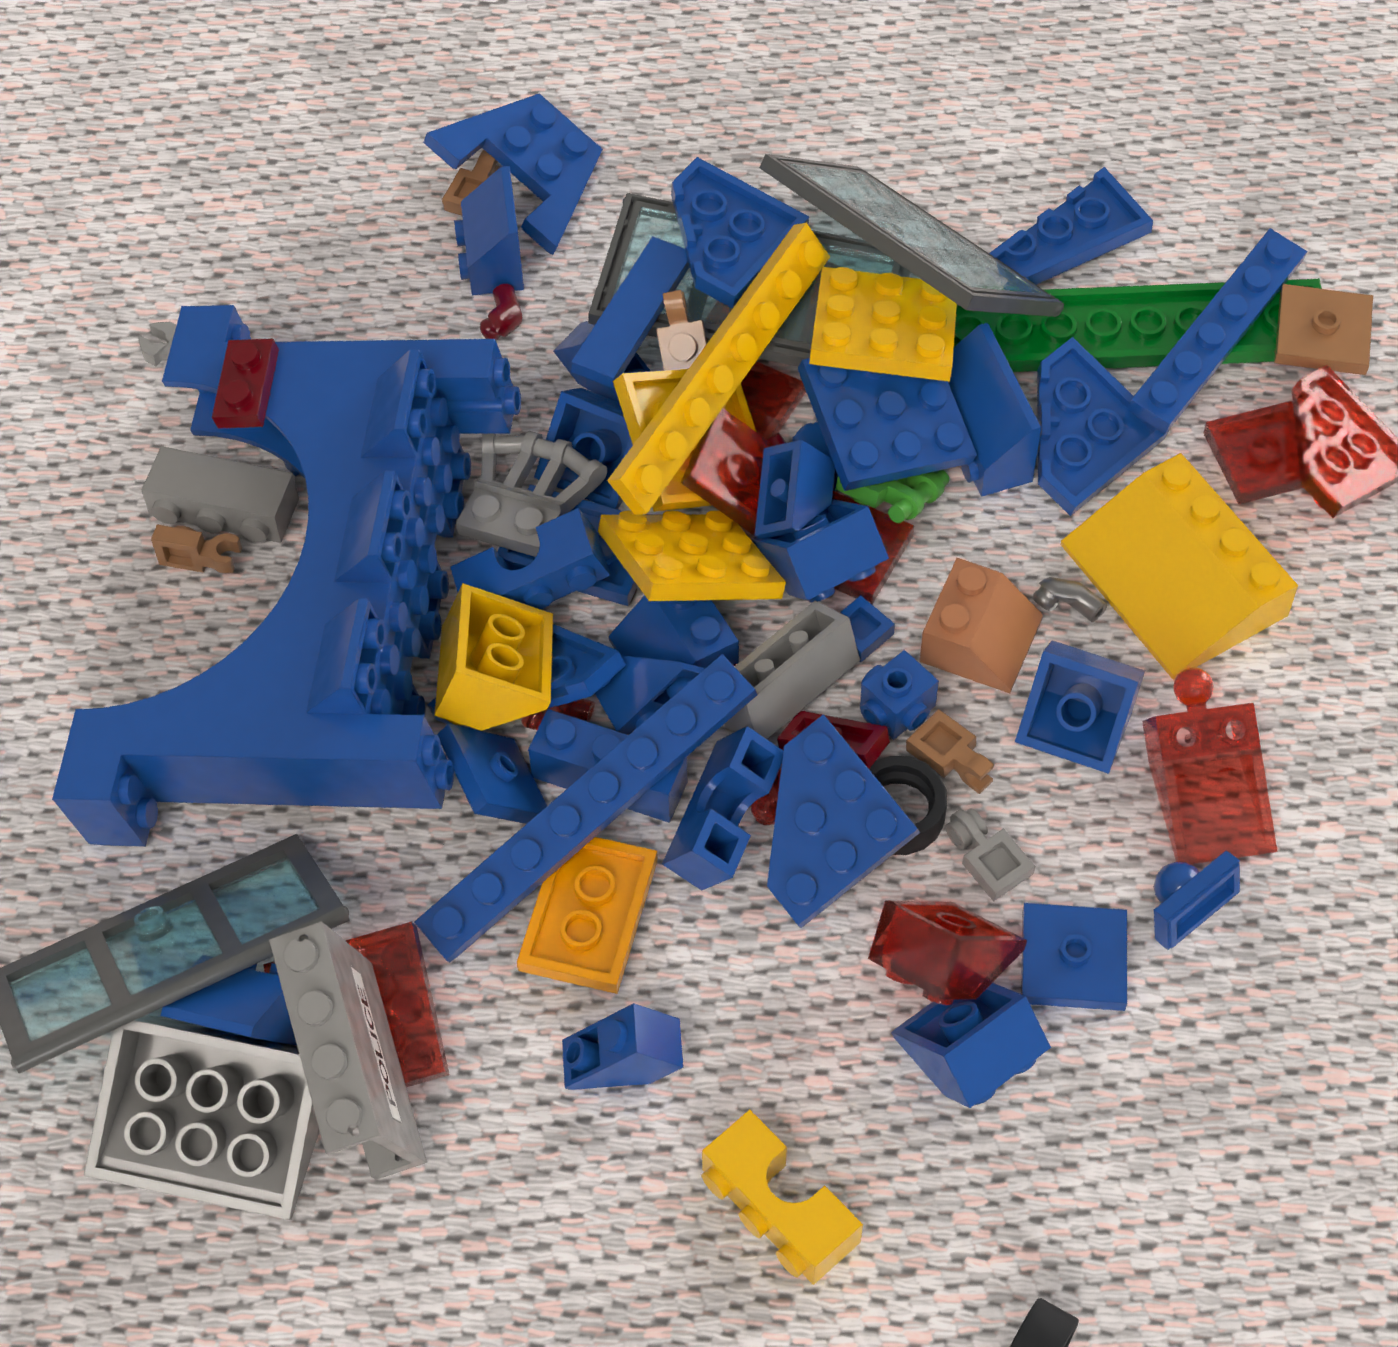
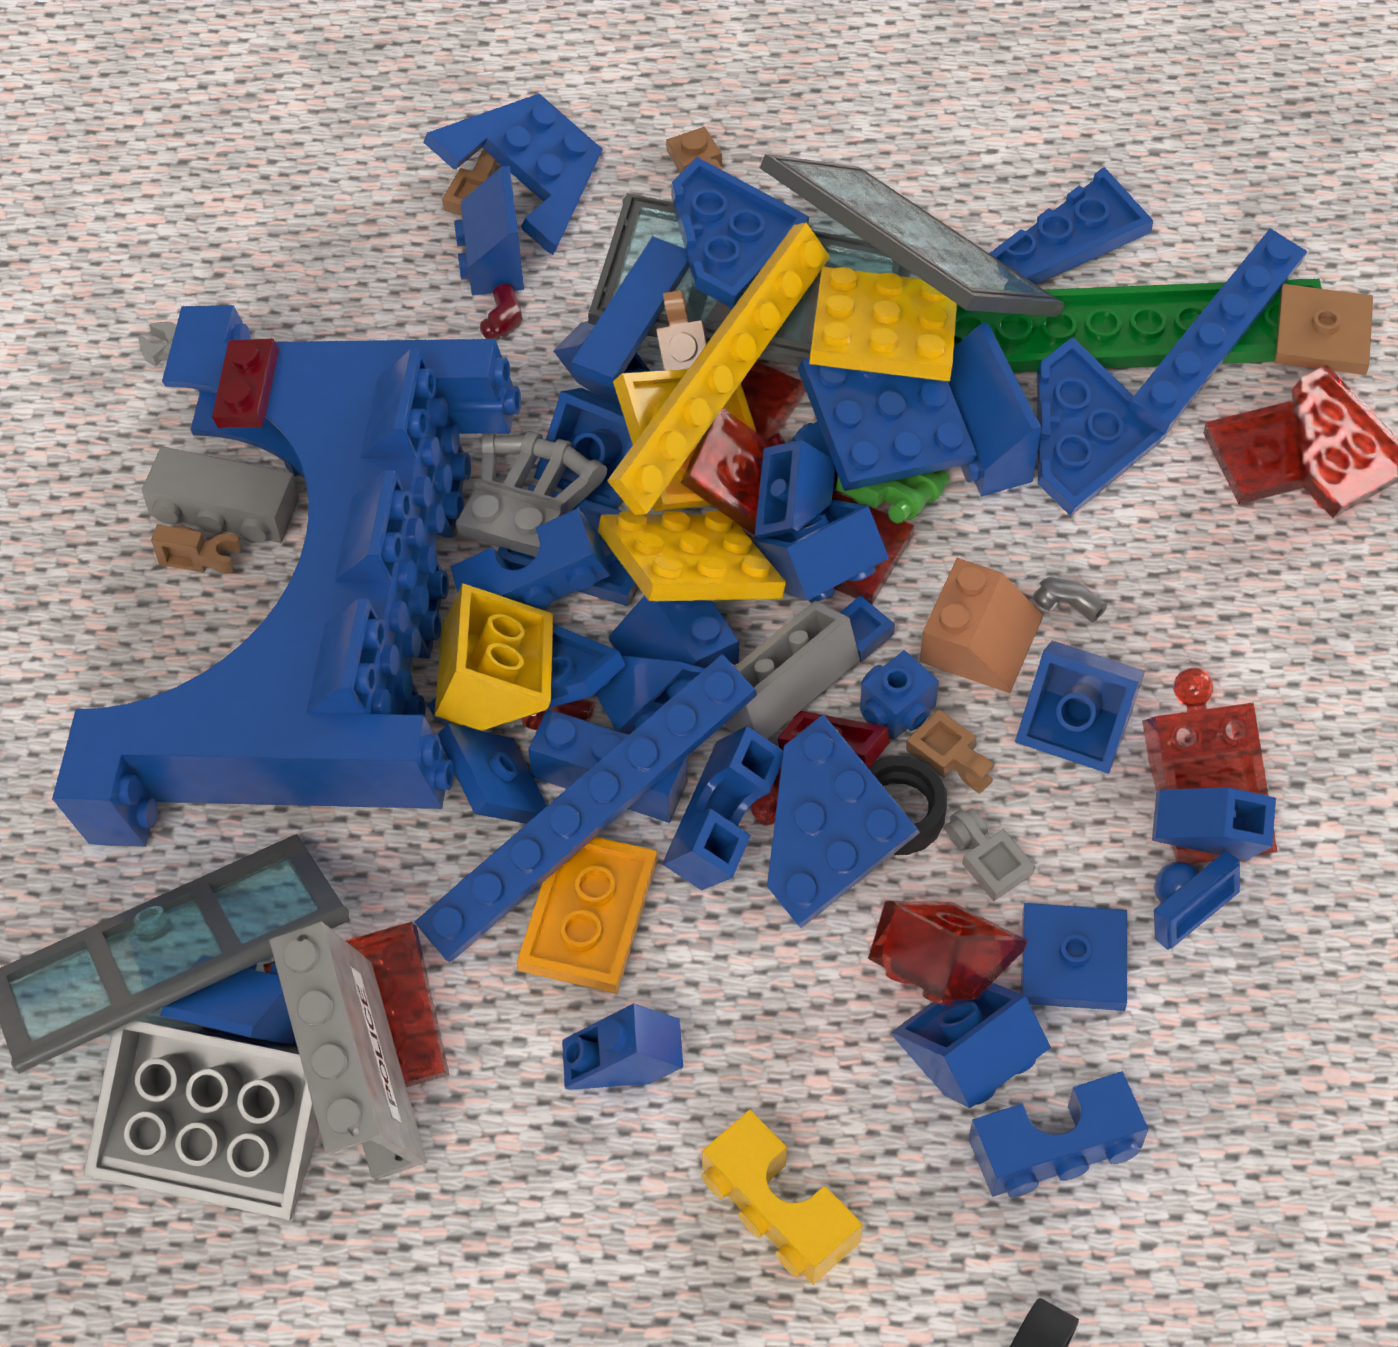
(693, 144): none -> medium nougat plate
(1019, 1155): none -> blue arch
(1180, 567): yellow slope -> none
(1215, 820): none -> blue slope

